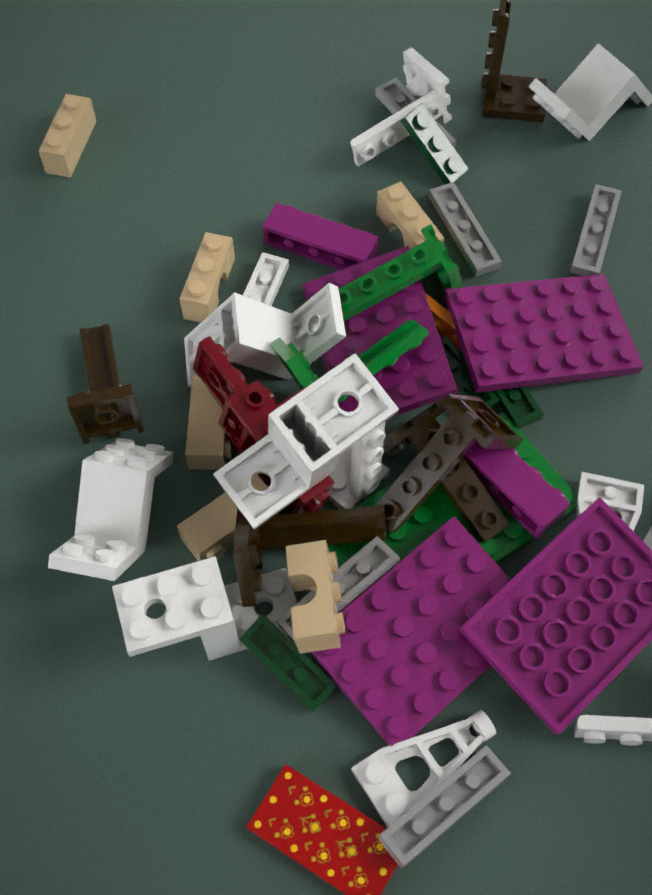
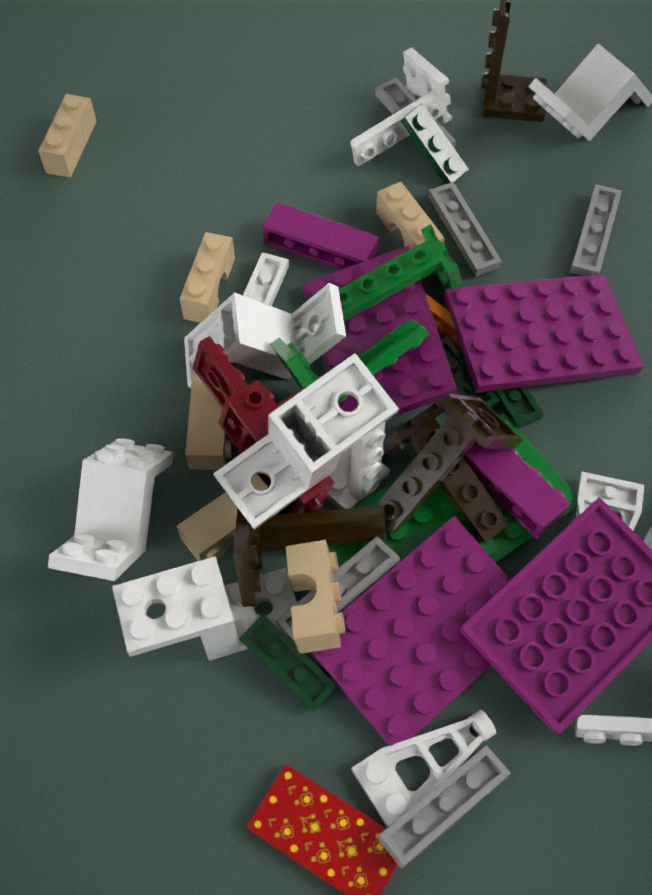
(108, 405): dark brown bracket -> none

